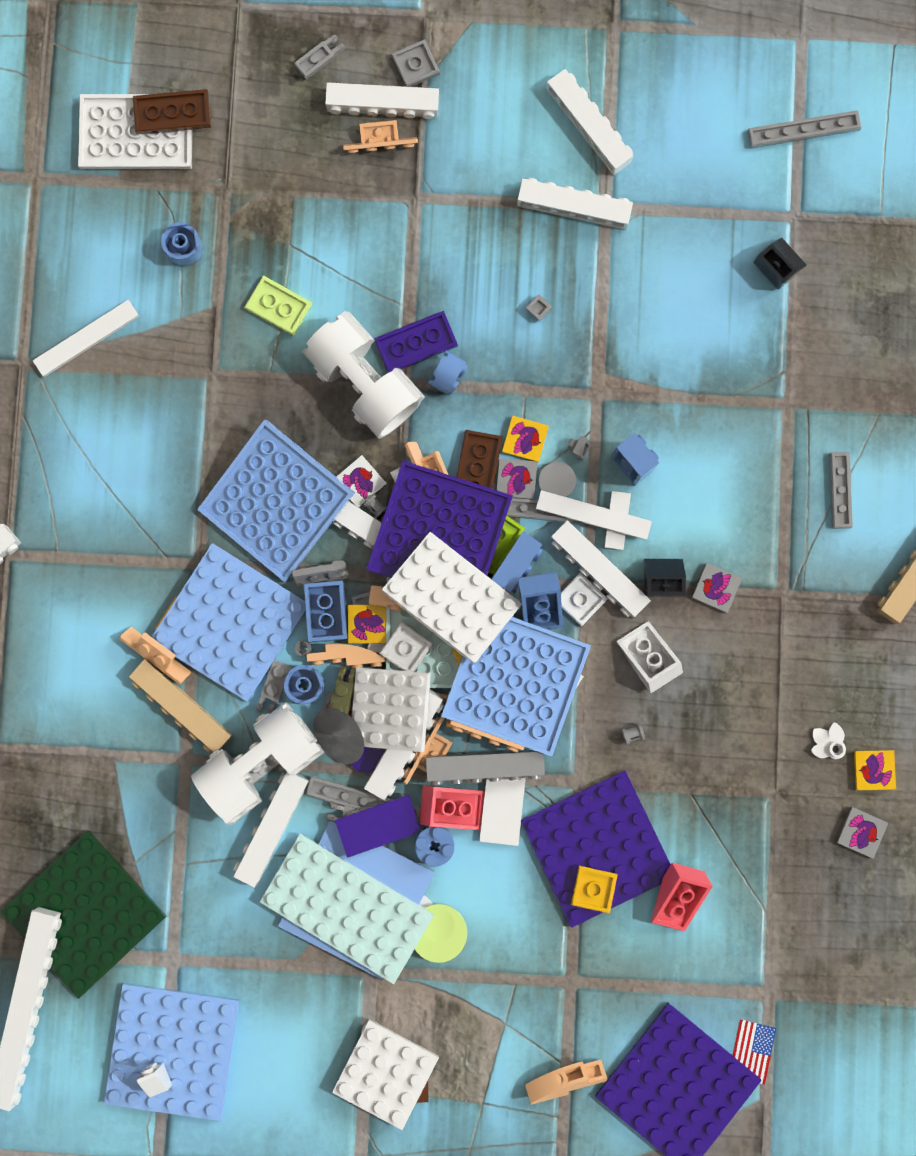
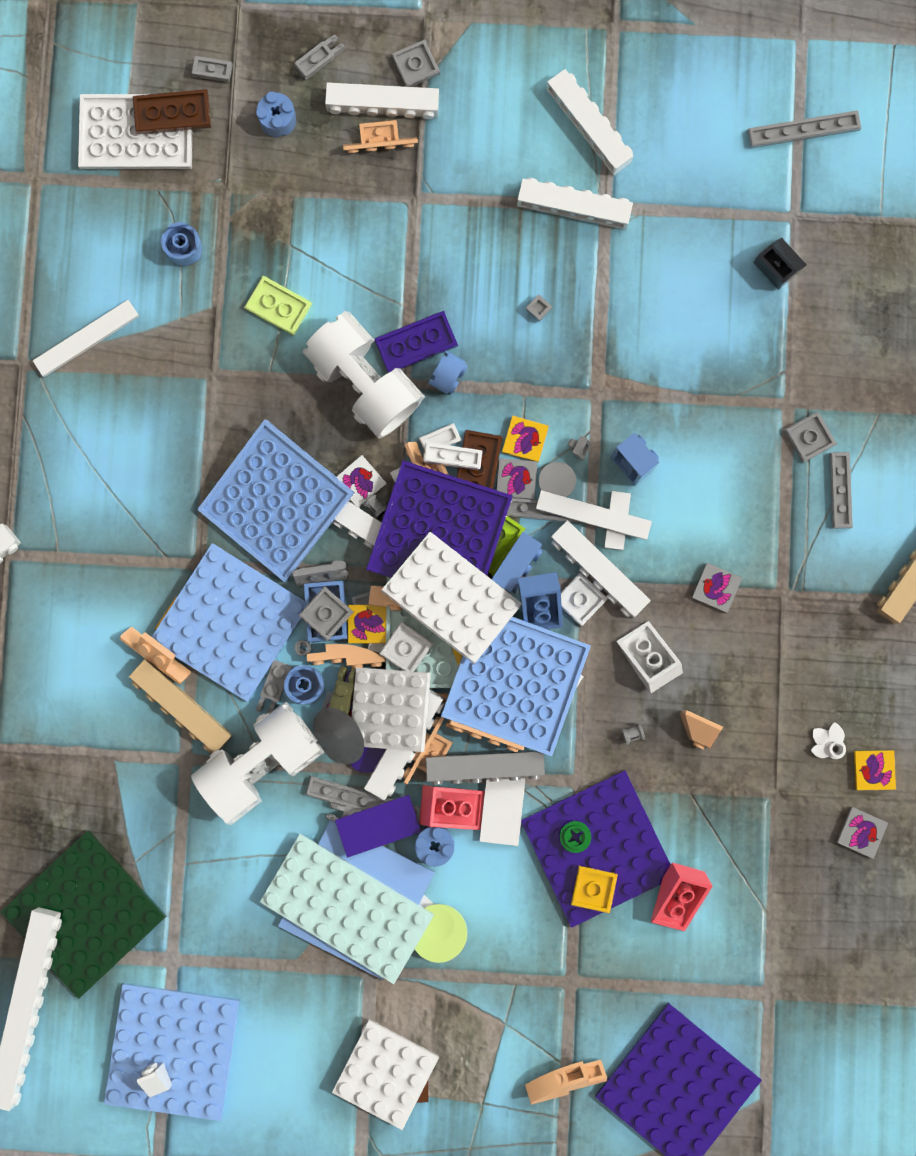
(212, 69): none -> light grey plate
(268, 117): none -> medium blue brick
(271, 829): white brick -> none
(326, 613): none -> light grey tile
(445, 436): none -> white tile
(452, 456): none -> white tile
(577, 827): none -> green gear
(664, 578): black slope -> none
(700, 729): none -> light nougat slope
(754, 1047): sticker -> none
(810, 437): none -> light grey tile

